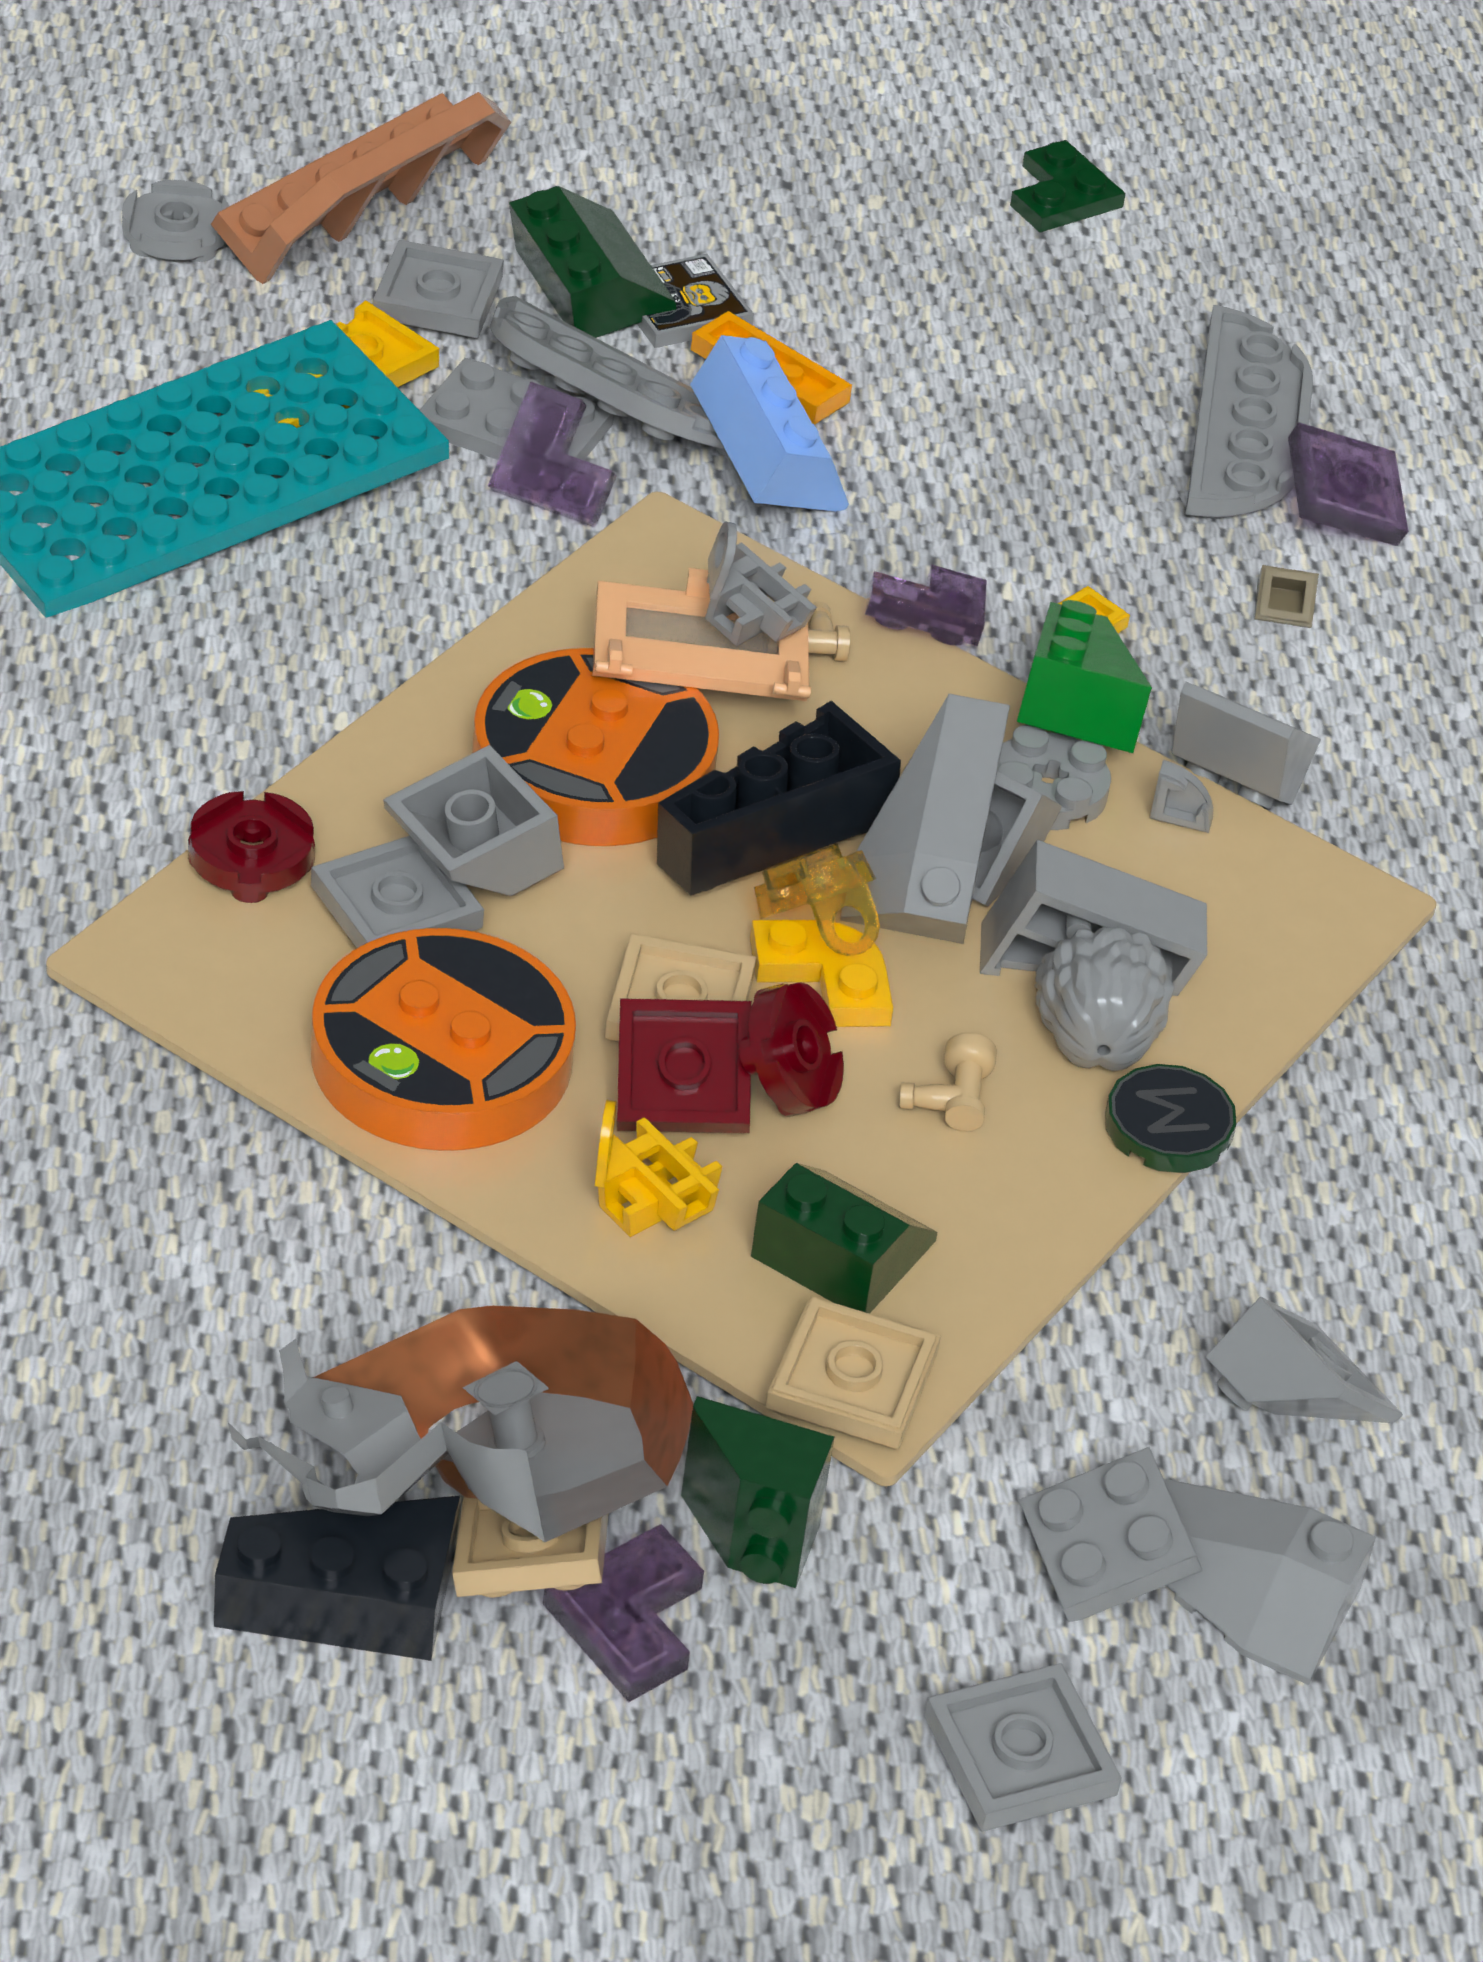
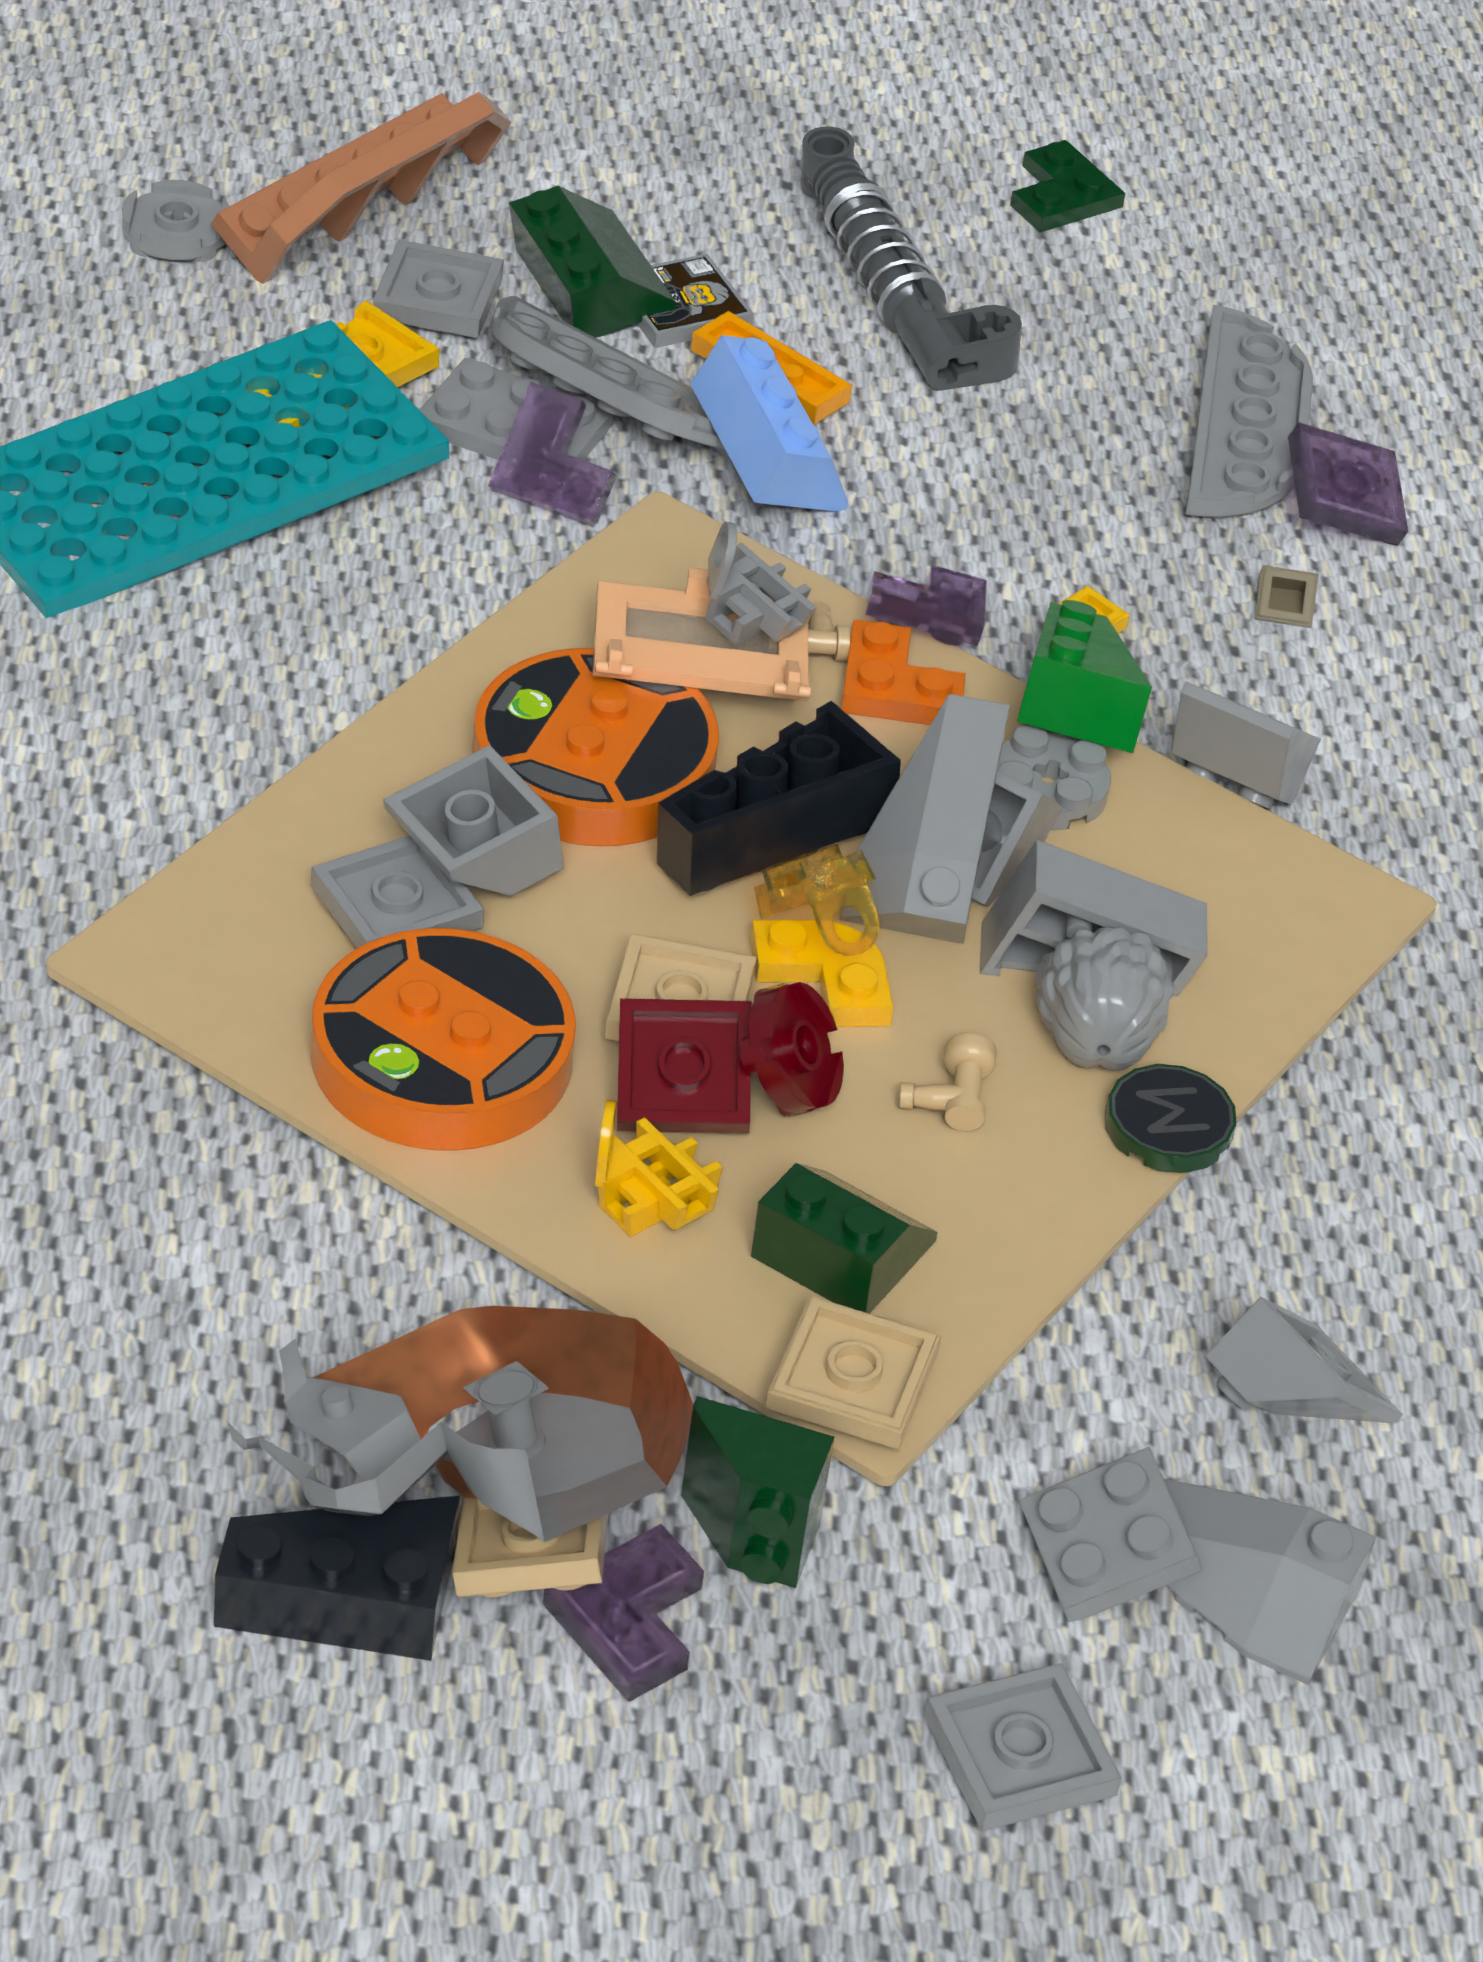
(251, 869): dark red plate -> none
(882, 682): none -> orange plate
(907, 295): none -> dark grey piece
(1181, 799): light grey tile -> none

